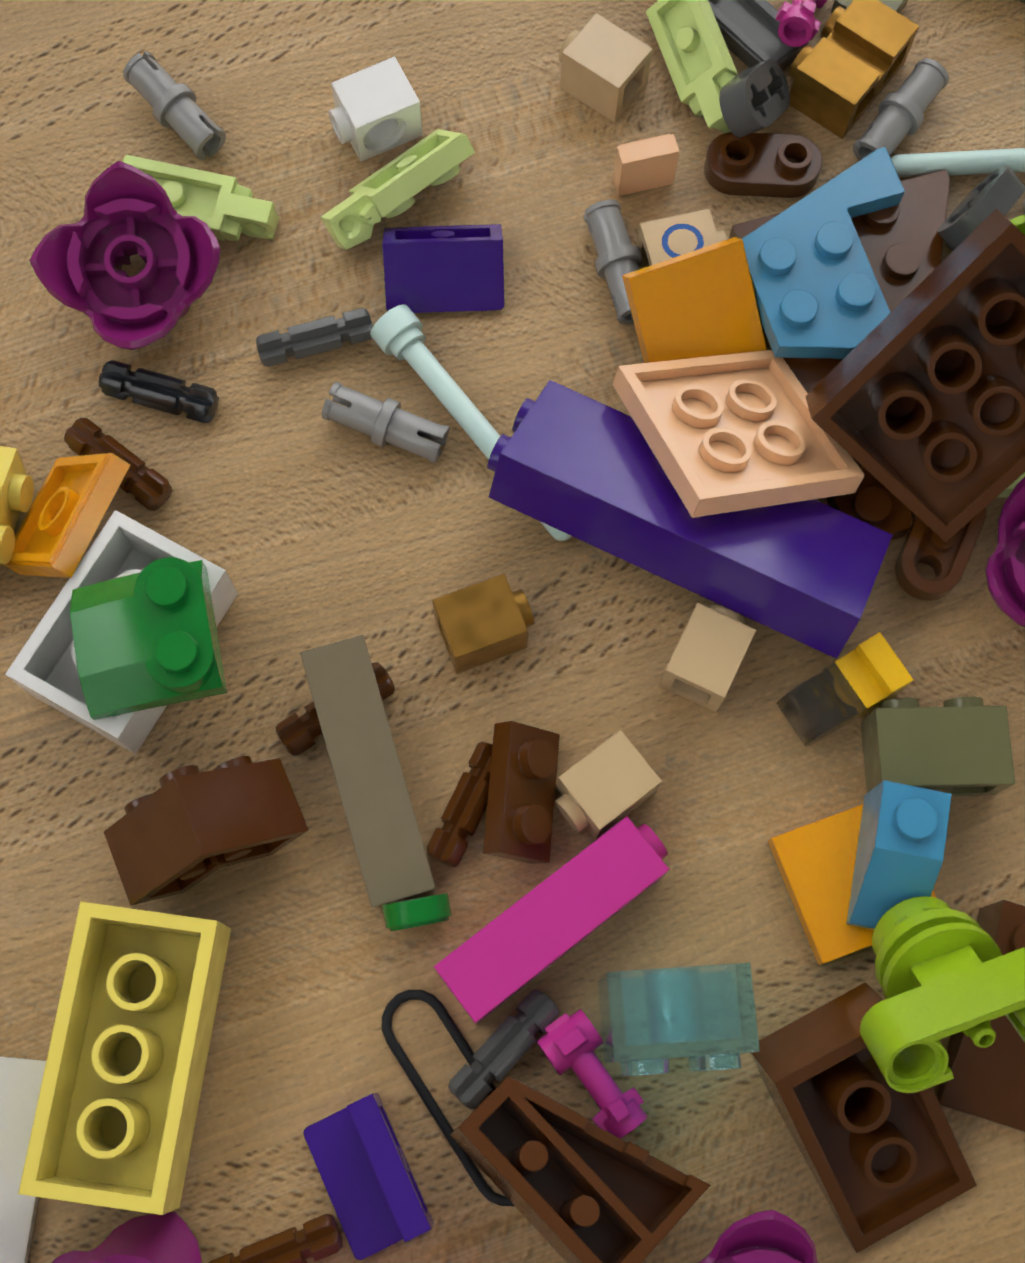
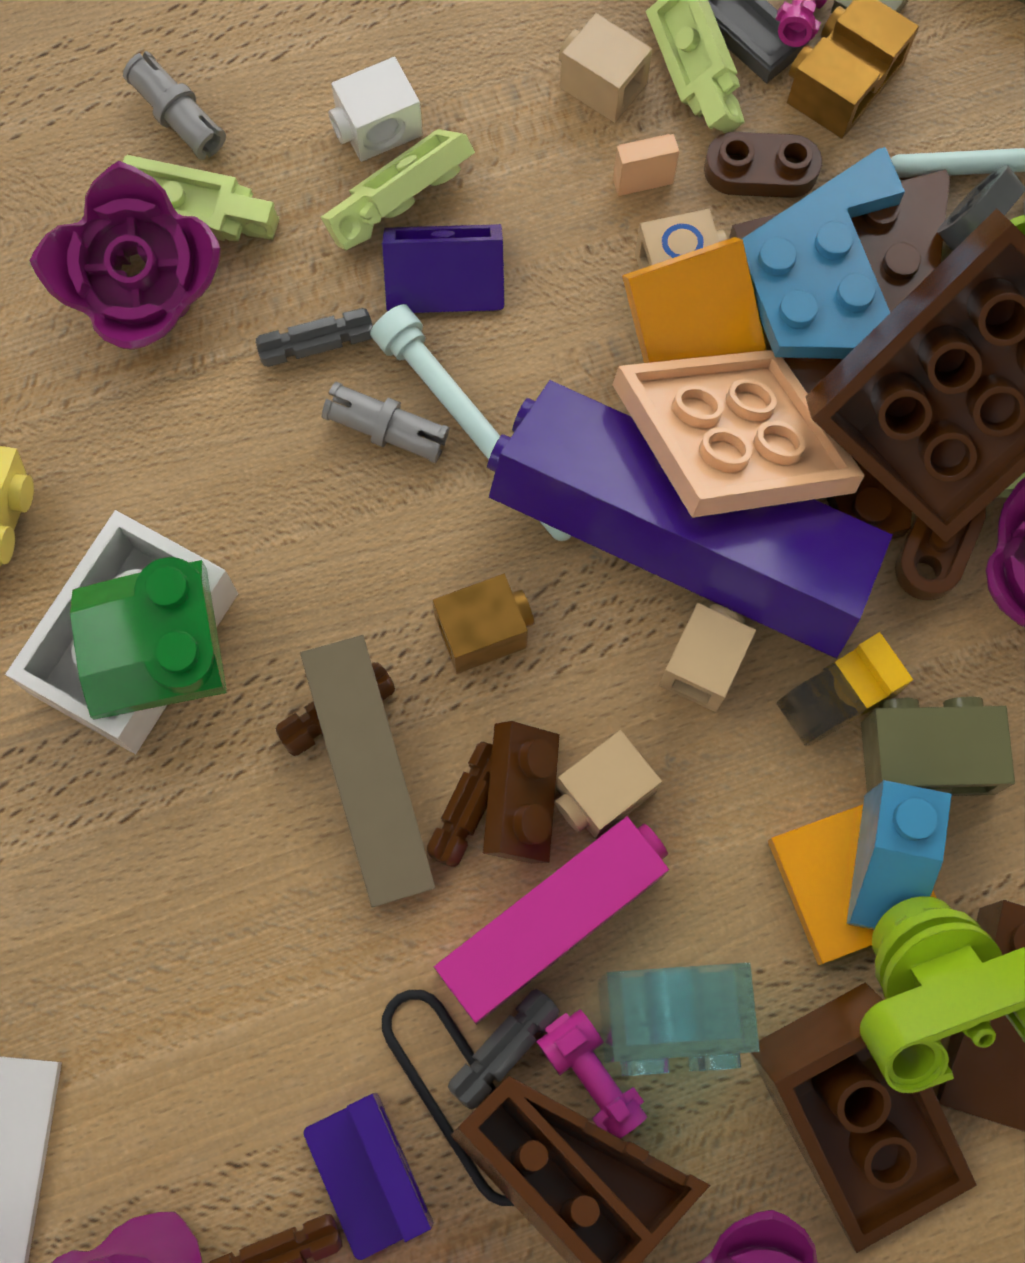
(66, 514): light orange tile -> none
(126, 1060): light yellow brick -> none
(144, 483): reddish brown axle -> none
(158, 391): black axle -> none
(203, 825): reddish brown brick -> none
(417, 912): green tile -> none
(614, 252): light grey pin -> none
(754, 98): dark grey beam -> none
(903, 110): light grey pin -> none

